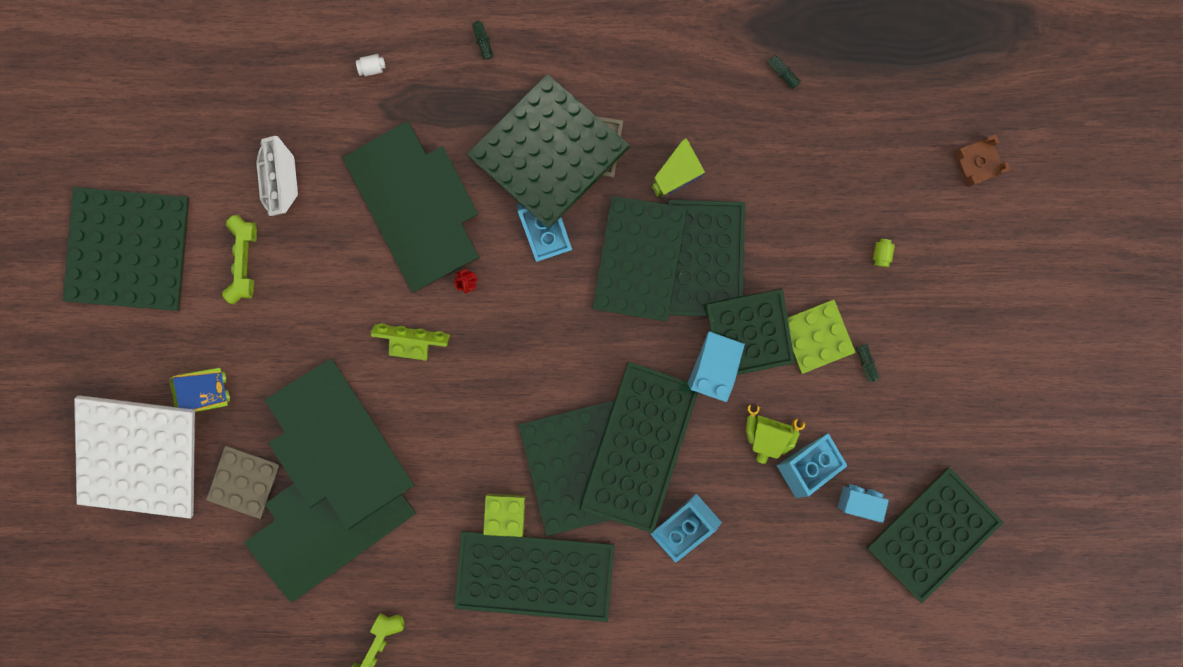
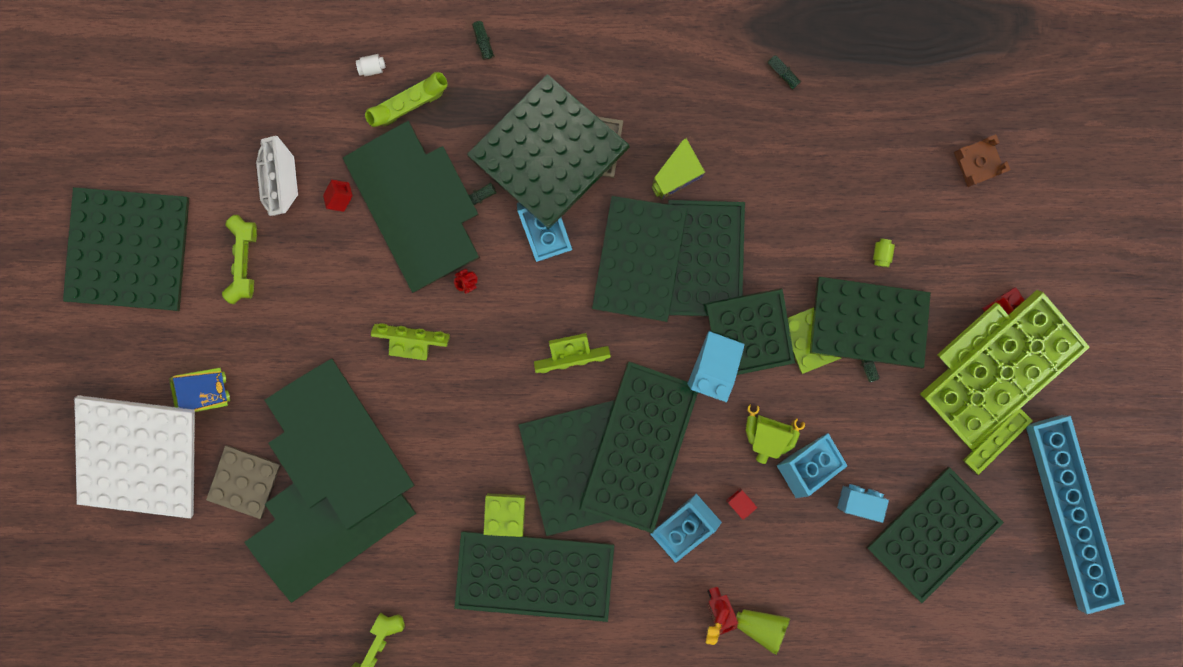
(337, 195): none -> red panel
(406, 101): none -> lime plate
(483, 193): none -> clear green axle
(570, 352): none -> lime bracket
(721, 614): none -> red torso
(741, 504): none -> red panel
(763, 628): none -> lime cone
(870, 322): none -> dark green plate
(997, 441): none -> lime plate
(1001, 366): none -> lime slope
(1008, 301): none -> red slope
(1074, 514): none -> medium azure brick

